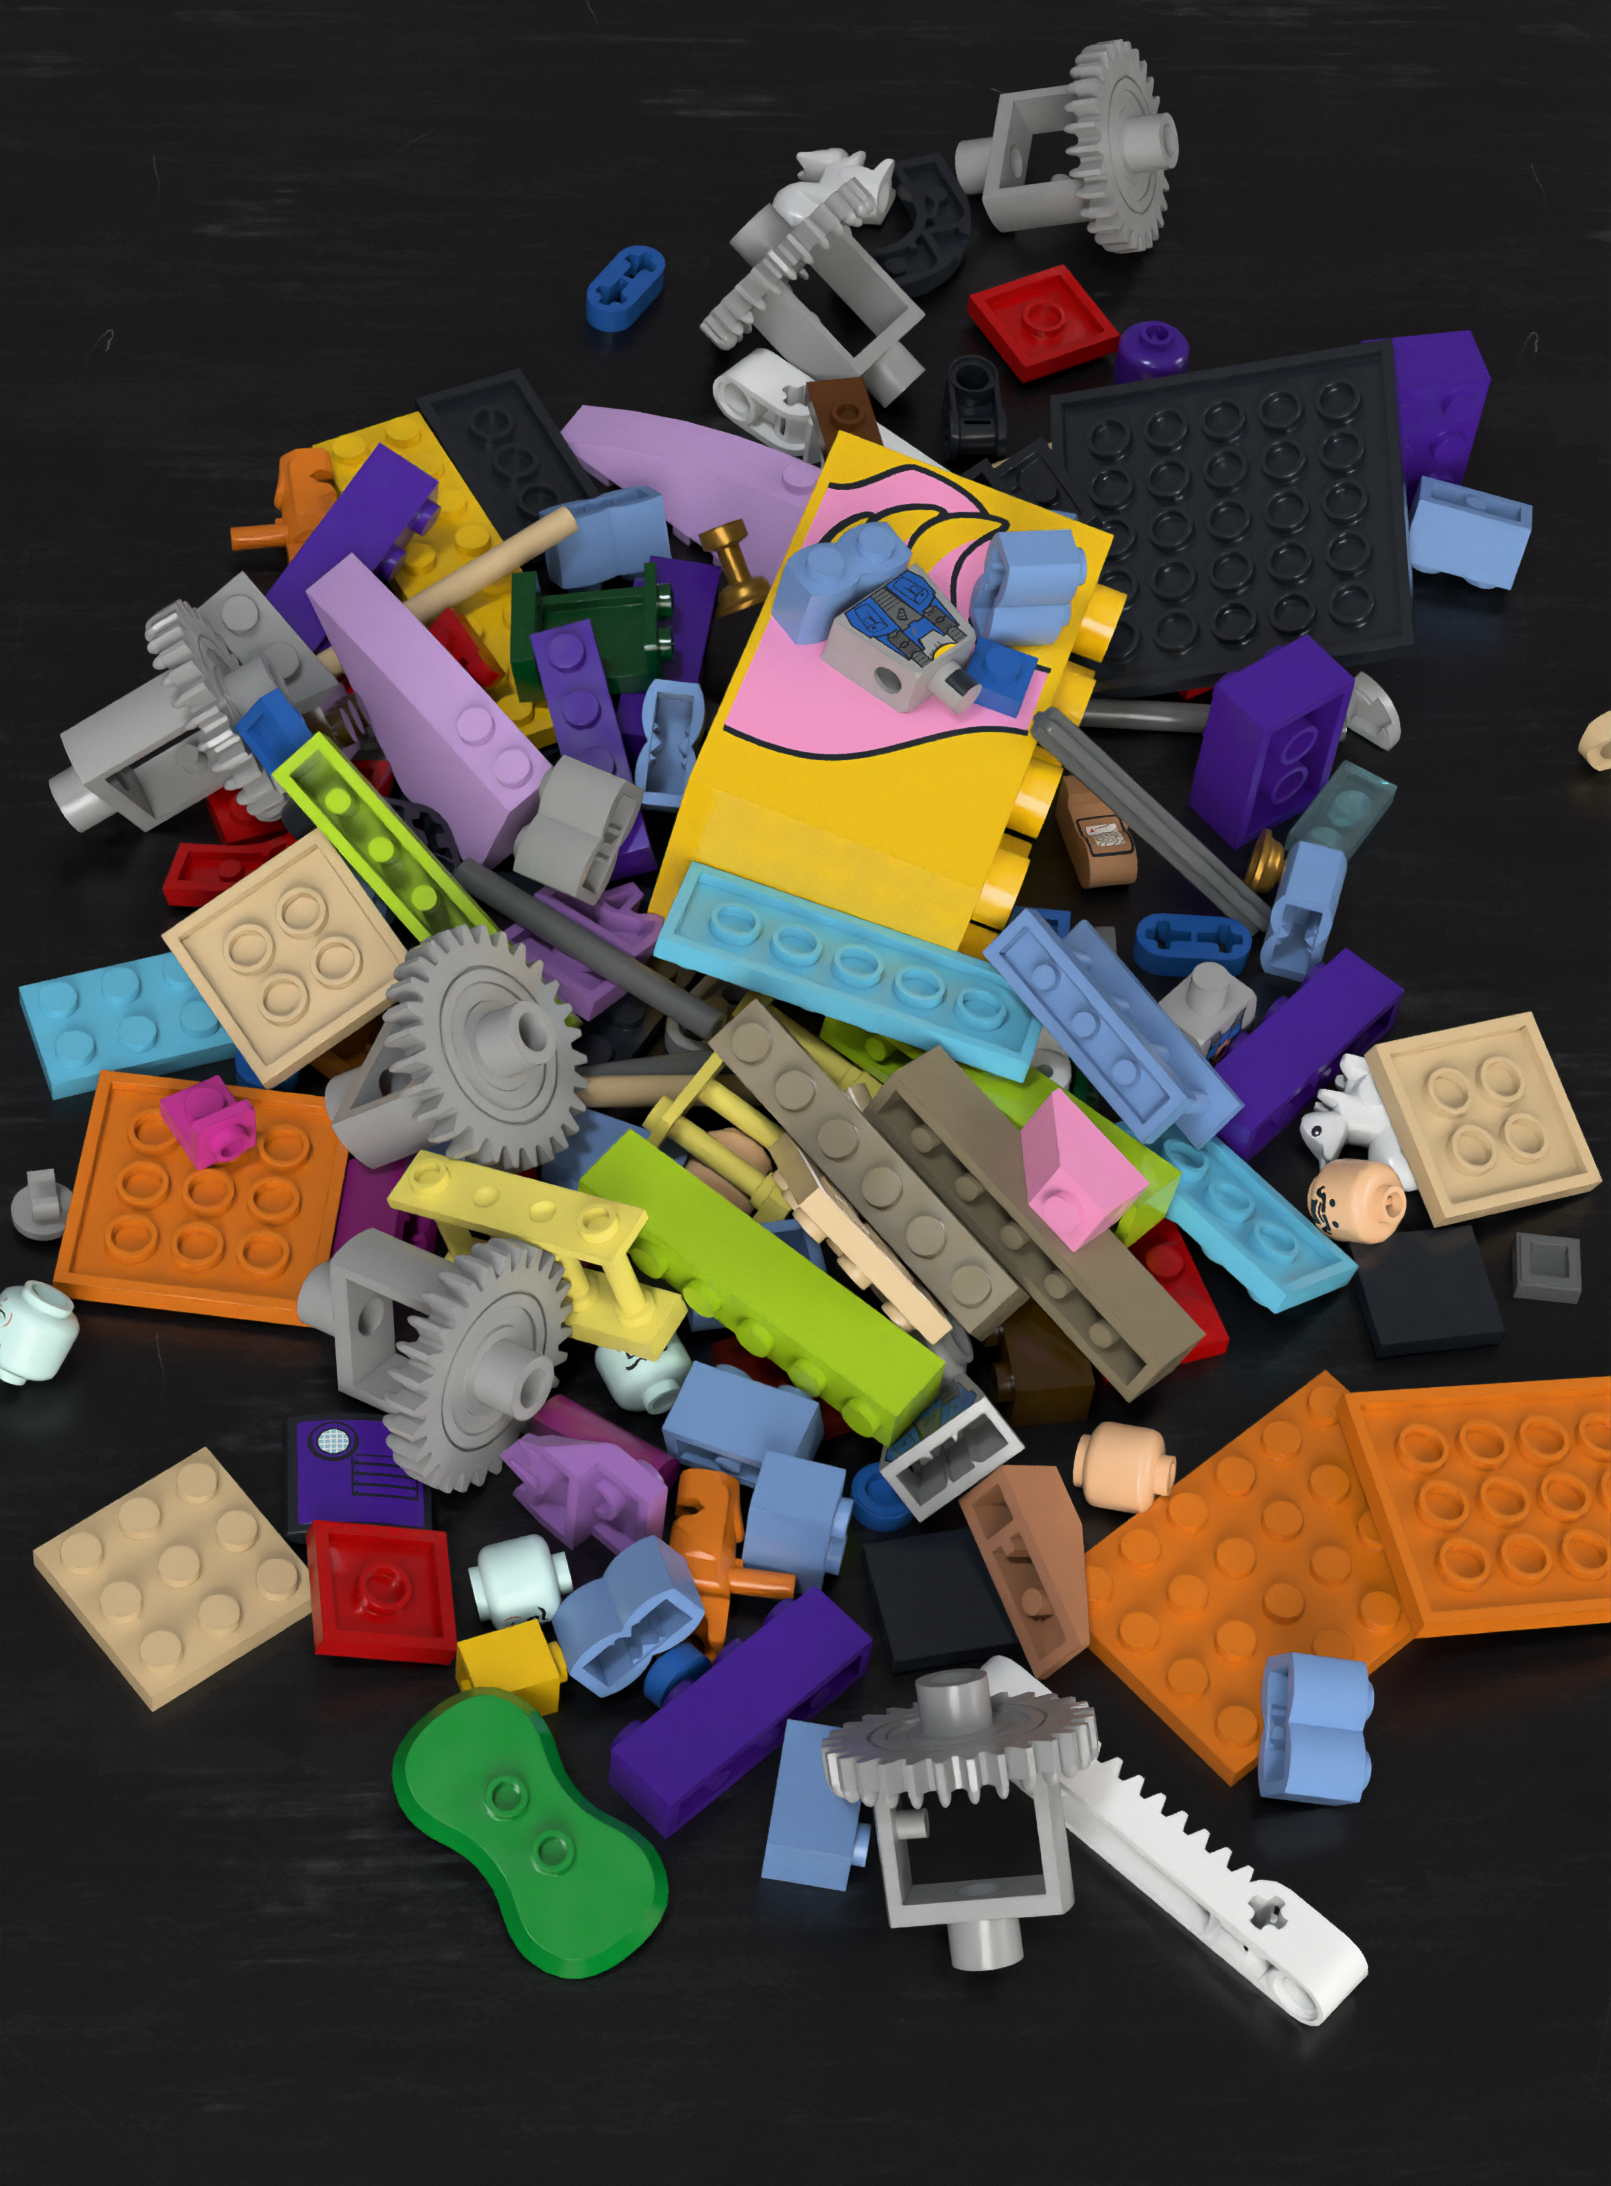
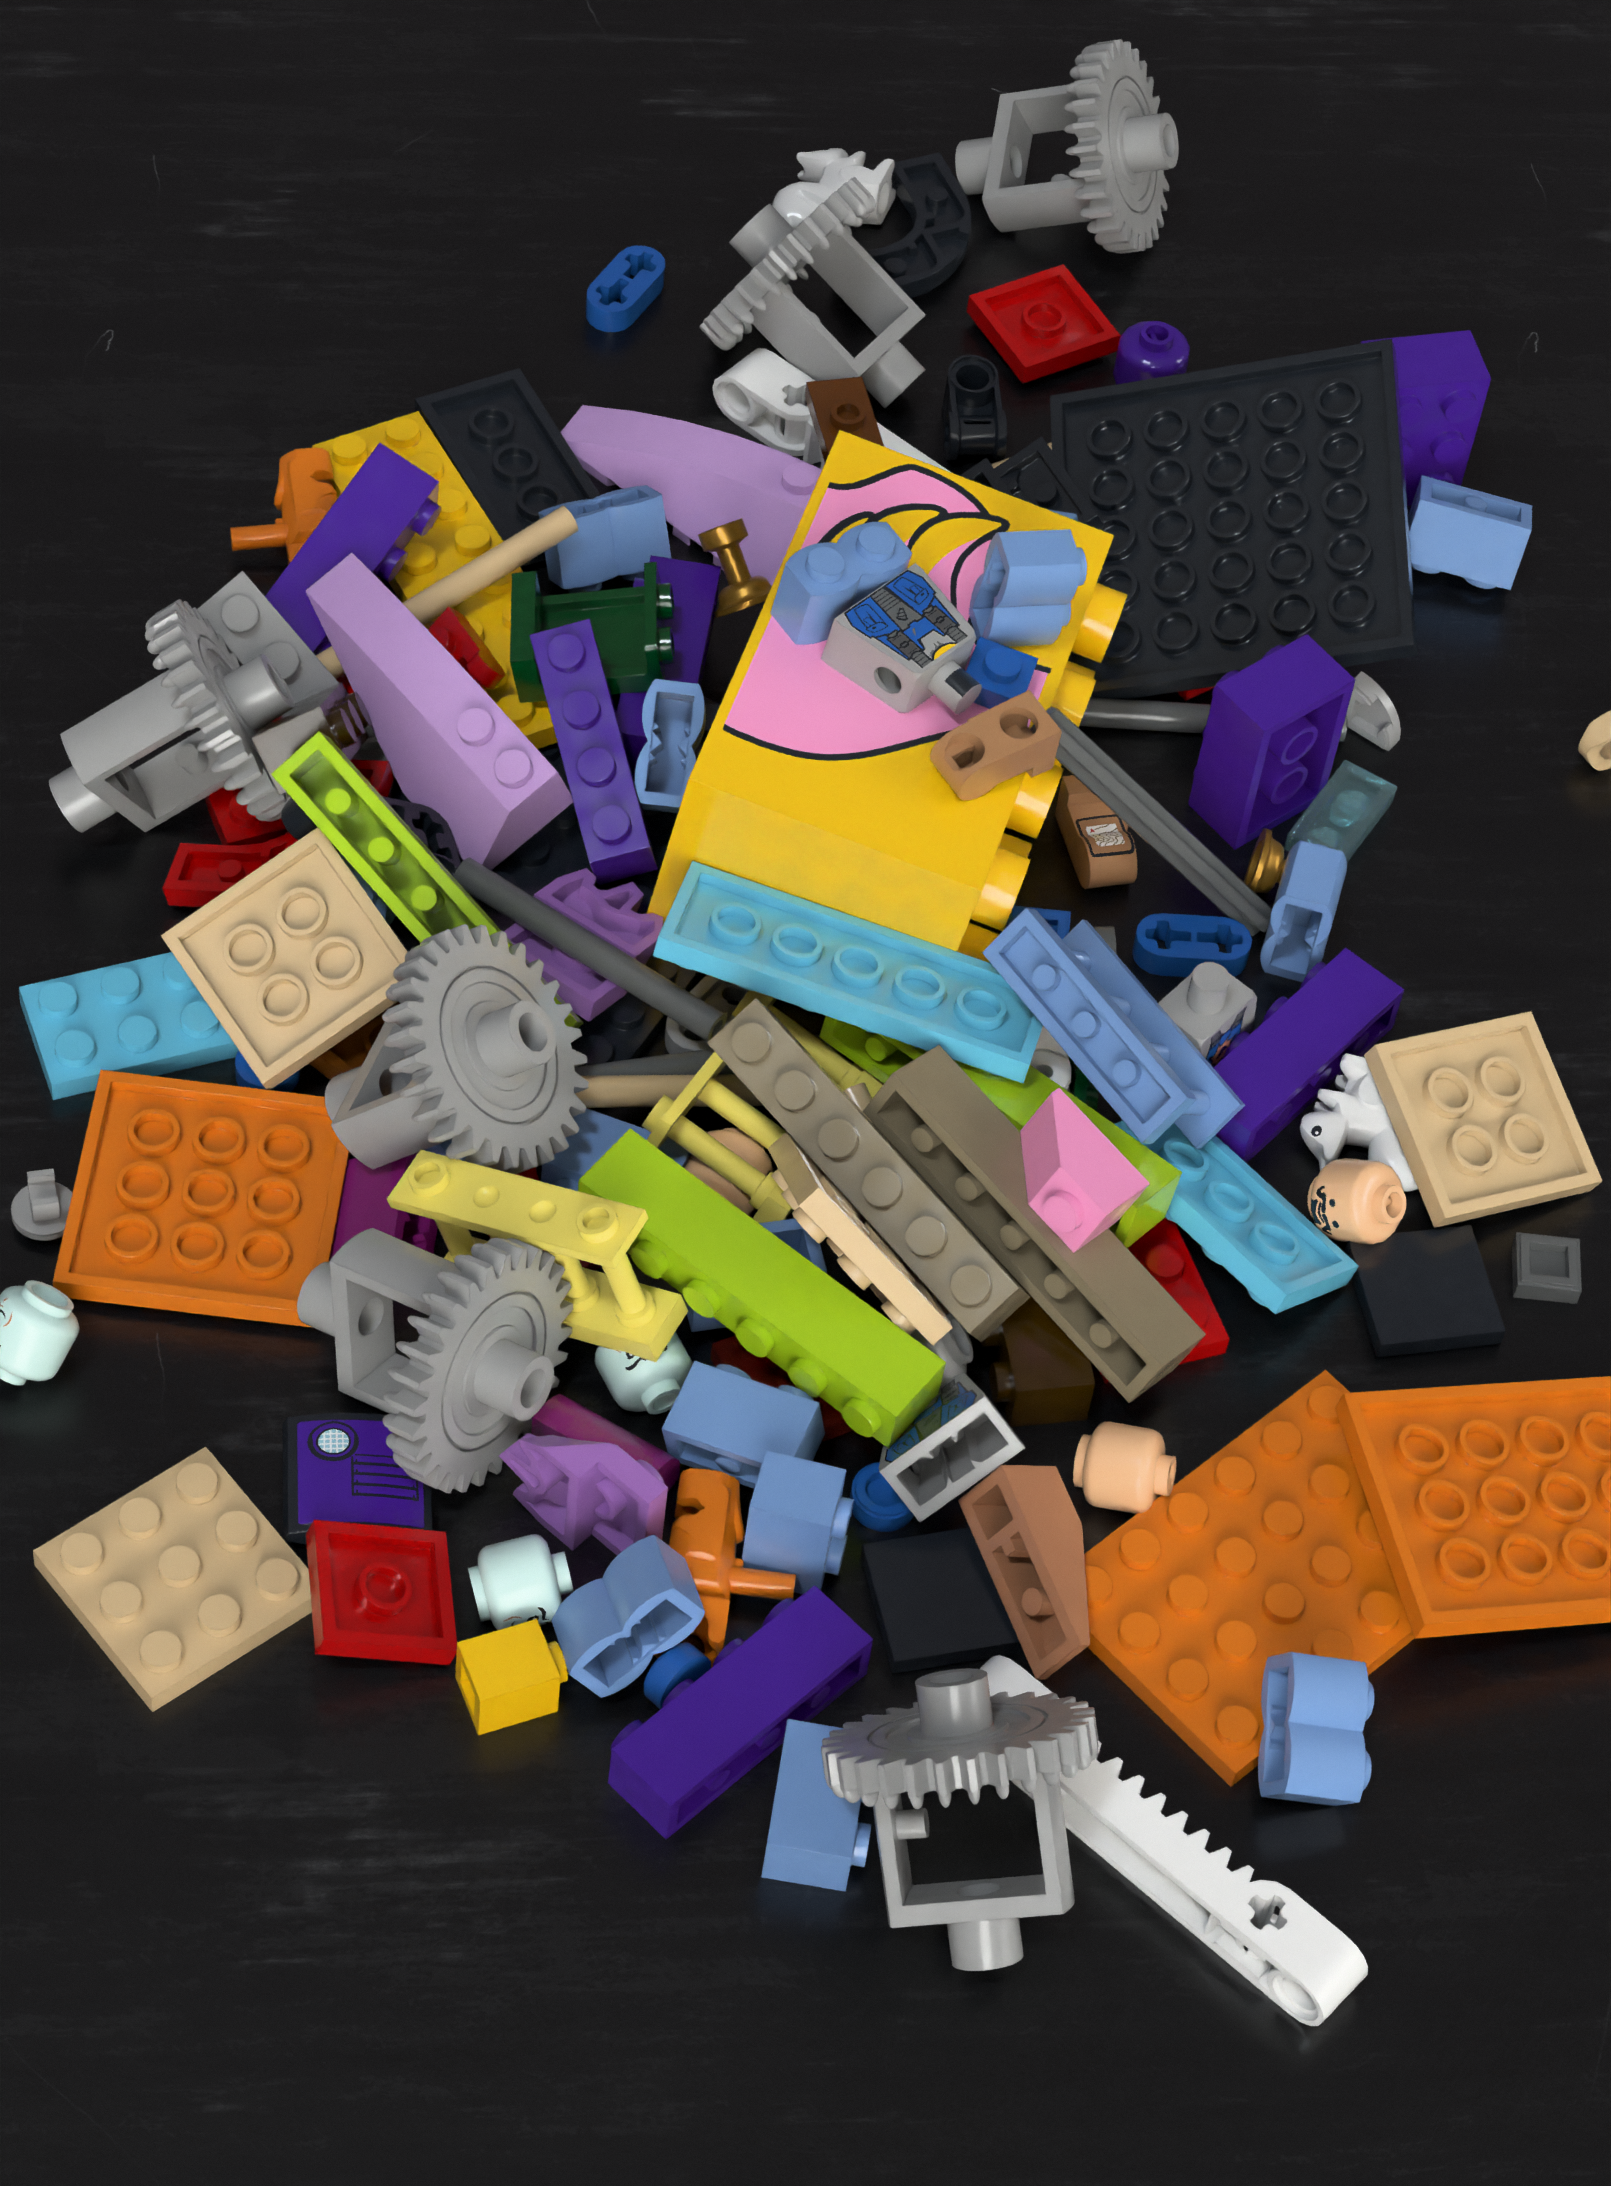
(210, 1122): dark pink bracket -> none
(273, 730): blue plate -> none
(565, 1874): green plate -> none
(577, 829): light grey brick -> none
(997, 747): none -> medium nougat leg

